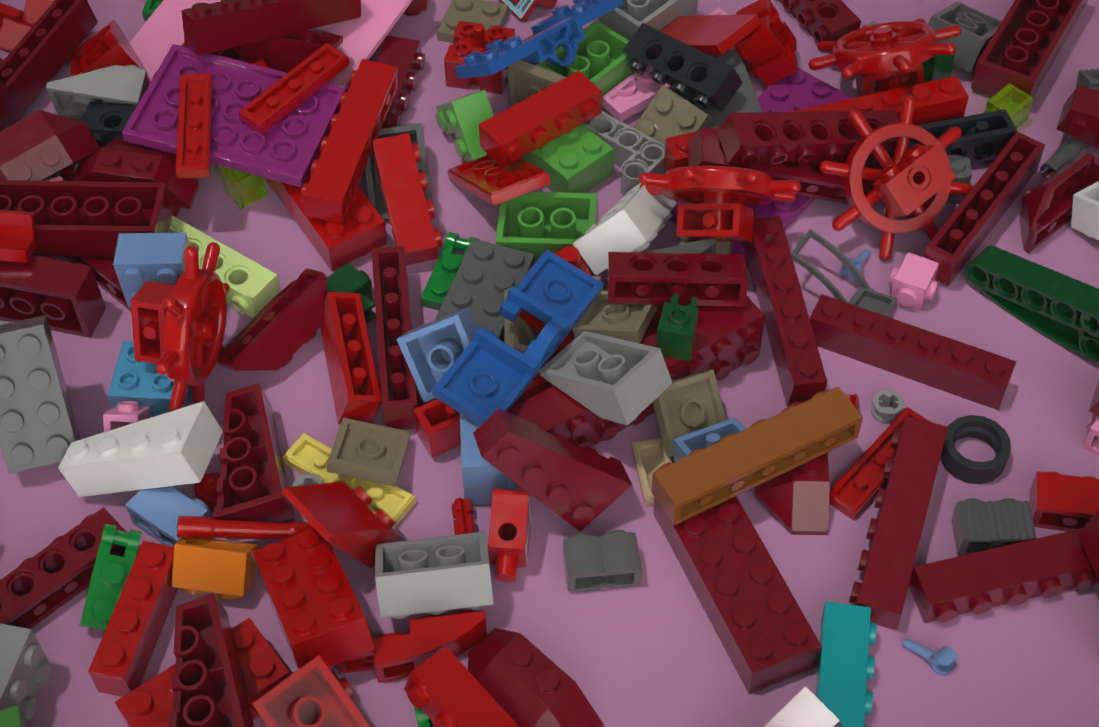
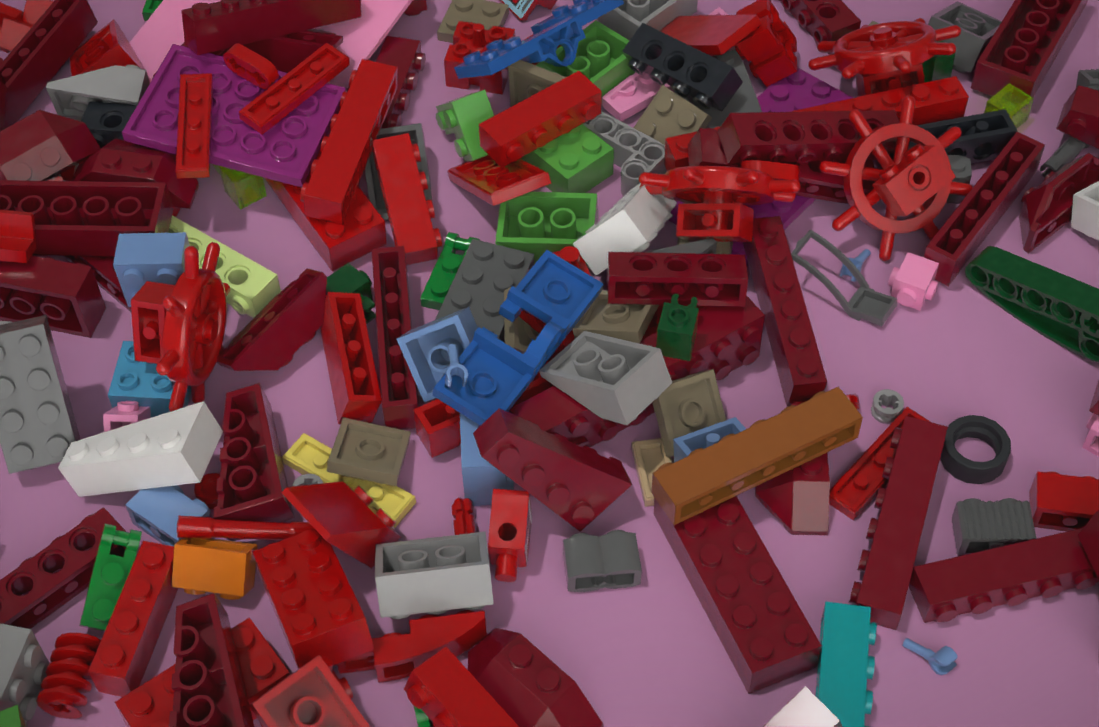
(67, 675): none -> red piece
(251, 66): none -> red beam
(455, 367): none -> medium blue hand
(777, 170): none -> red beam
(911, 352): dark red brick -> none

